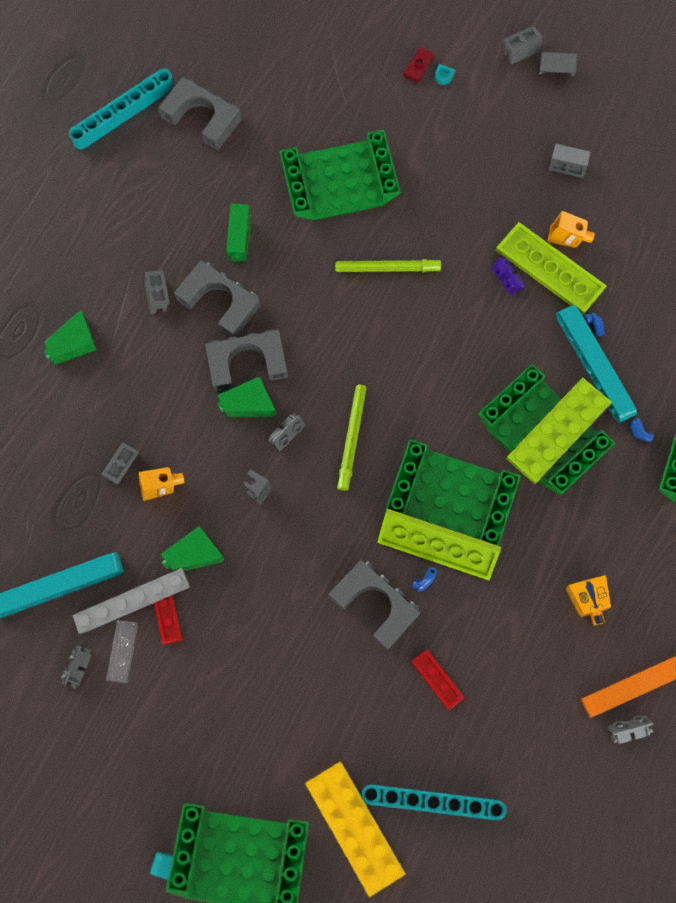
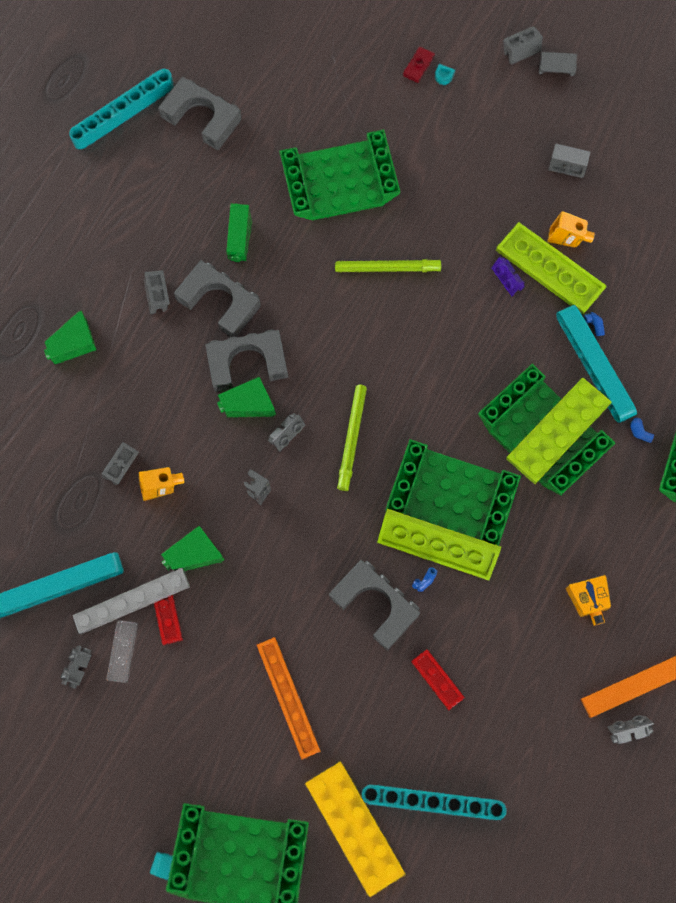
(288, 698): none -> orange tile

